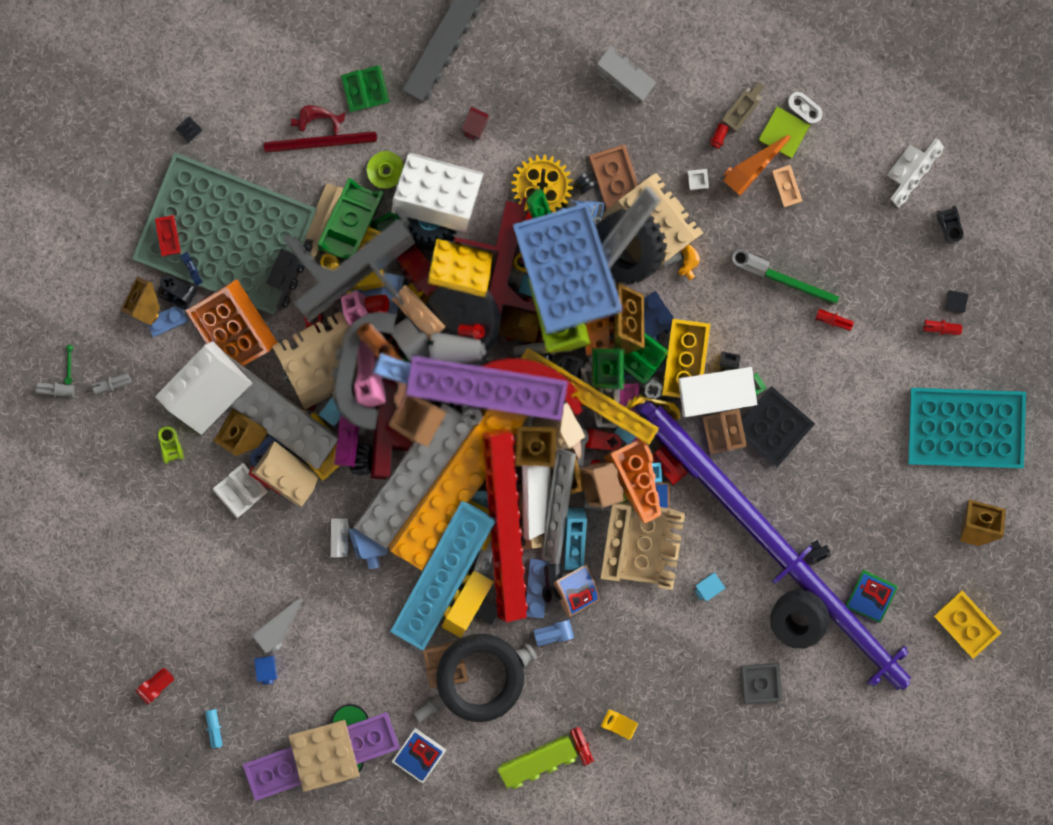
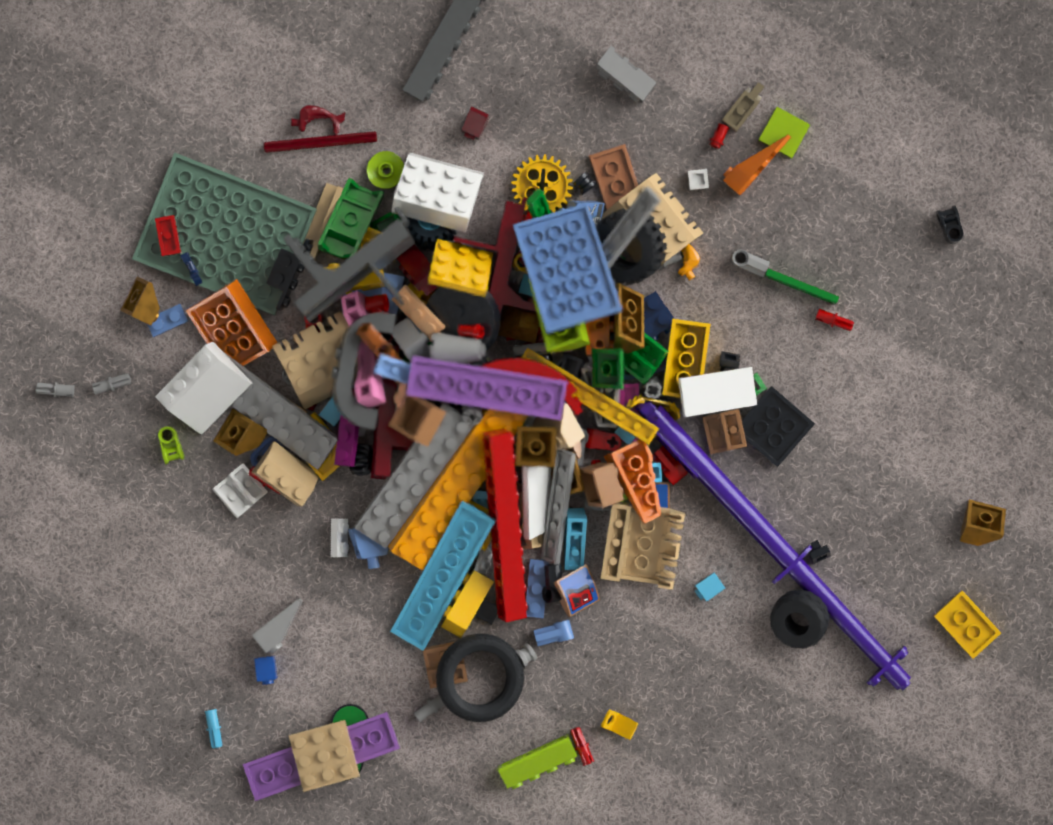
(68, 380): green hinge -> none
(151, 688): red piece -> none
(176, 293): black piece -> none
(189, 129): black tile -> none
(328, 259): yellow tile -> none
(365, 88): green slope -> none
(419, 755): slope -> none
(761, 683): dark grey tile -> none
(787, 186): light nougat plate -> none
(806, 106): white plate -> none
(871, 596): slope -> none
(911, 168): white bracket -> none
(942, 327): red axle -> none
(956, 301): black tile -> none
(967, 428): teal plate -> none

